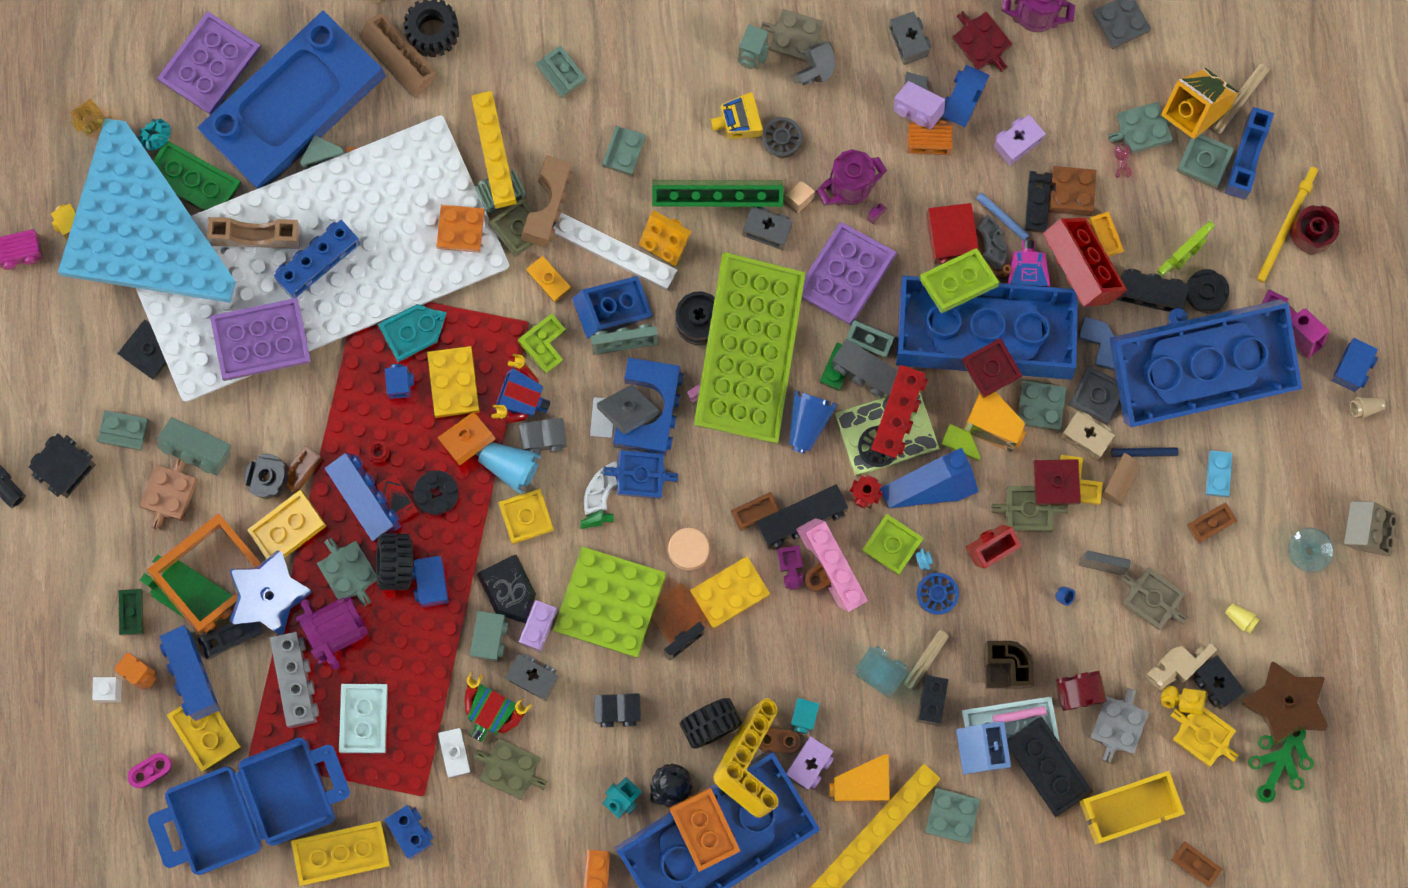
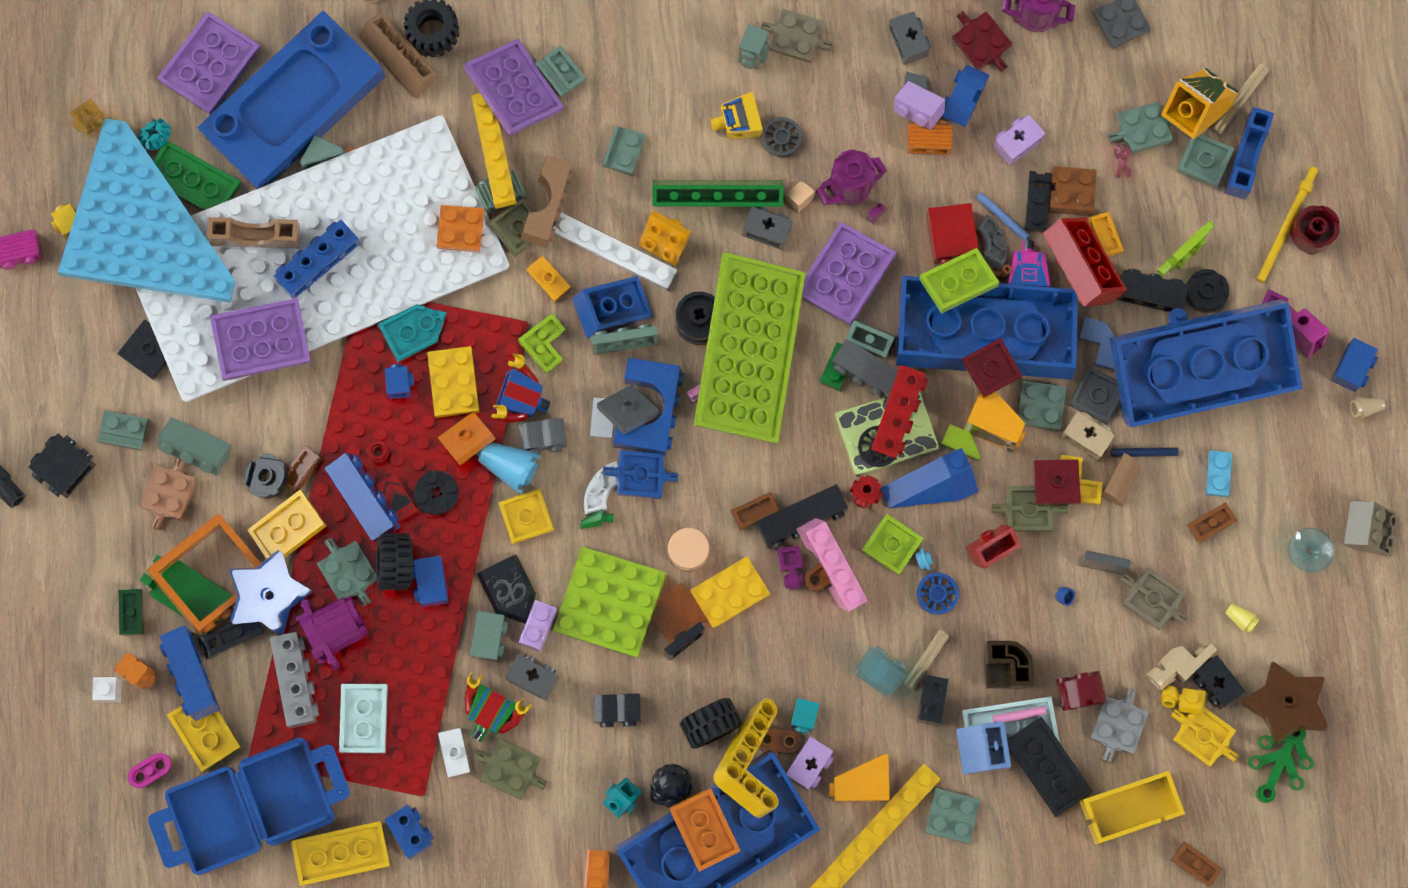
(513, 87): none -> medium lavender plate
(808, 420): blue cone -> none
(821, 64): dark grey brick -> none

